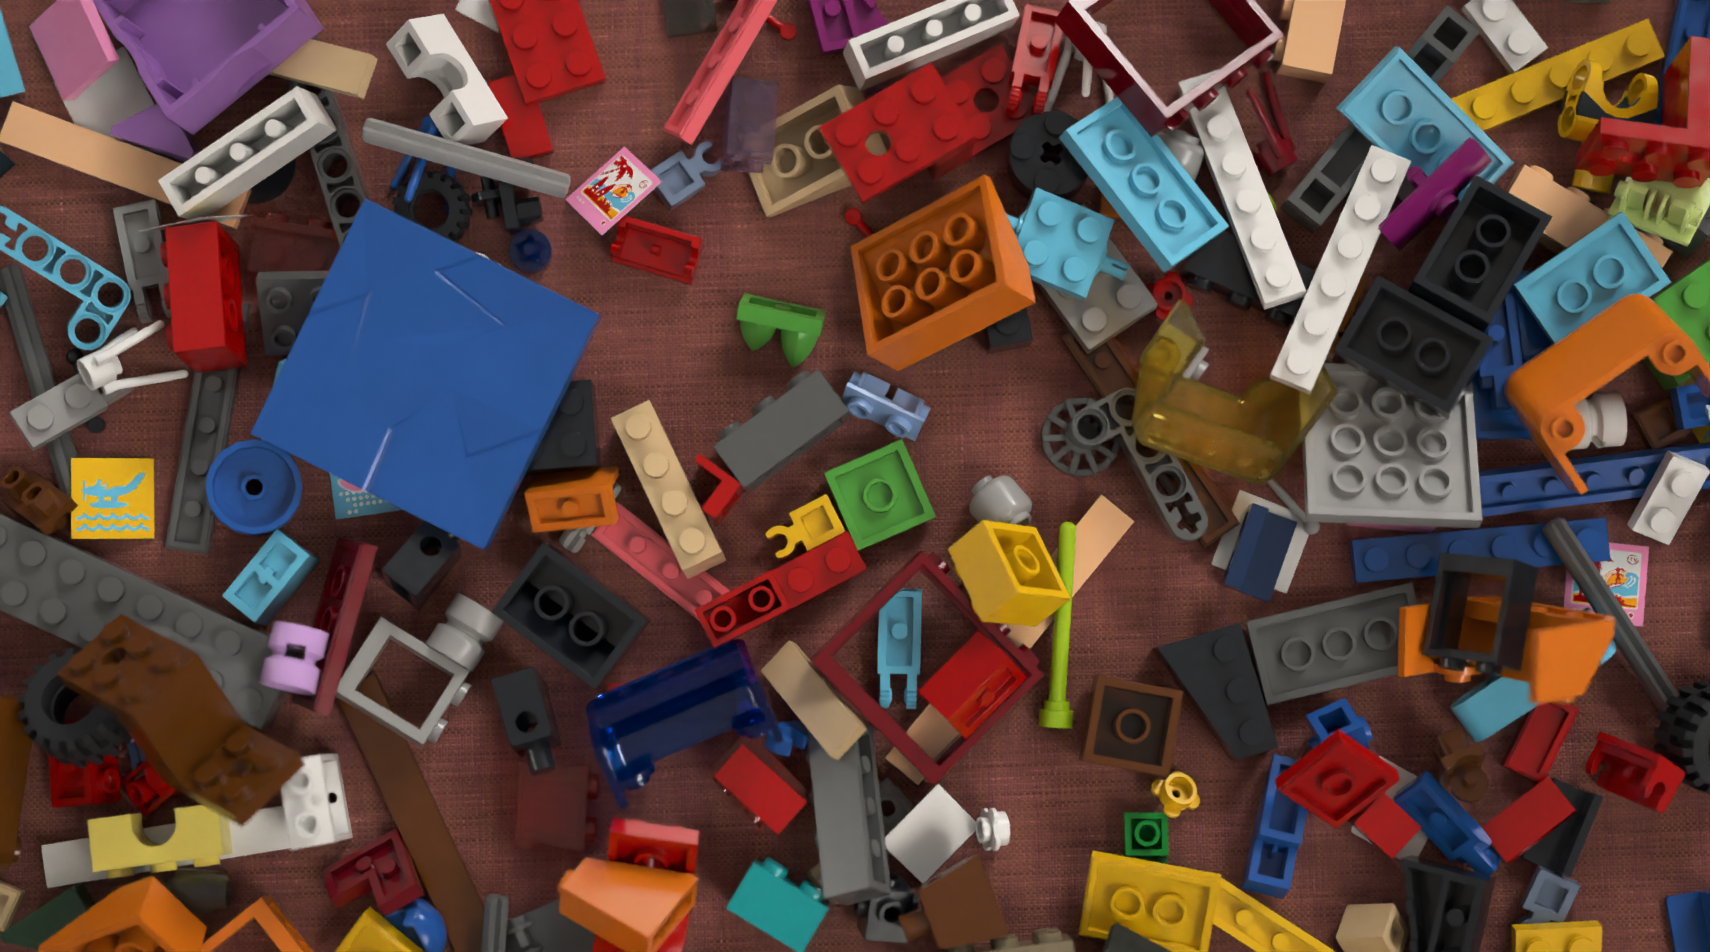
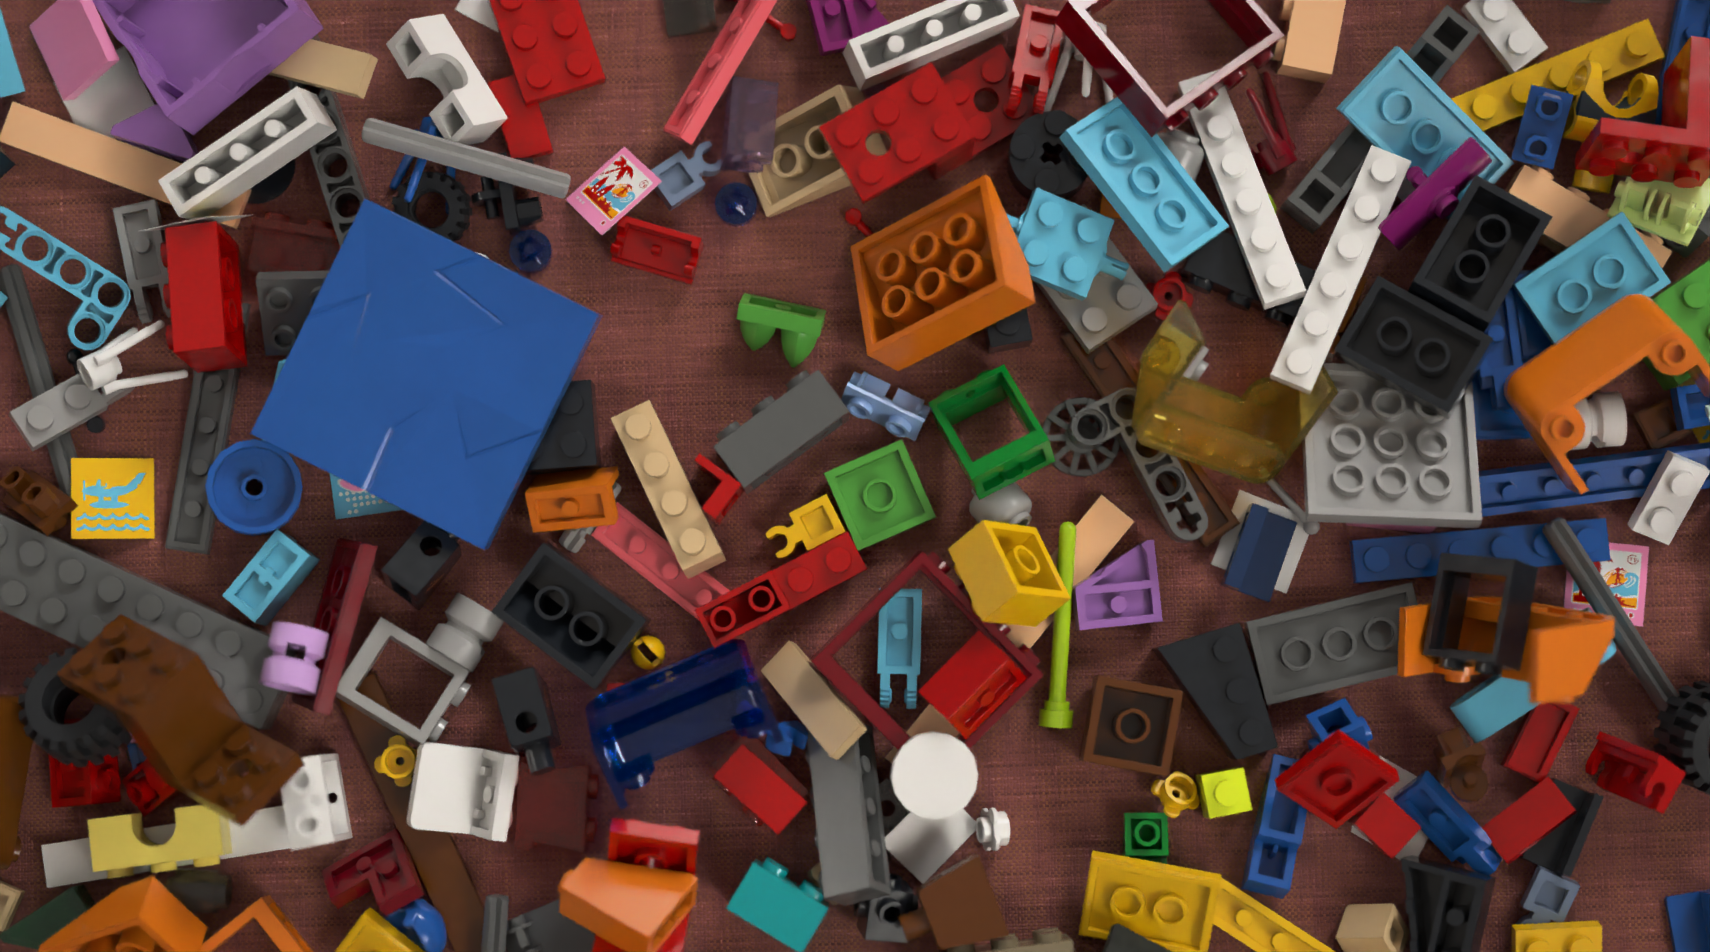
(387, 762): none -> yellow plate
(463, 790): none -> white bracket
(654, 645): none -> yellow hinge
(736, 204): none -> clear blue tile
(934, 775): none -> white tile
(1008, 462): none -> green window
(1120, 592): none -> medium lavender wing
(1223, 792): none -> neon yellow brick
(1542, 126): none -> blue hips

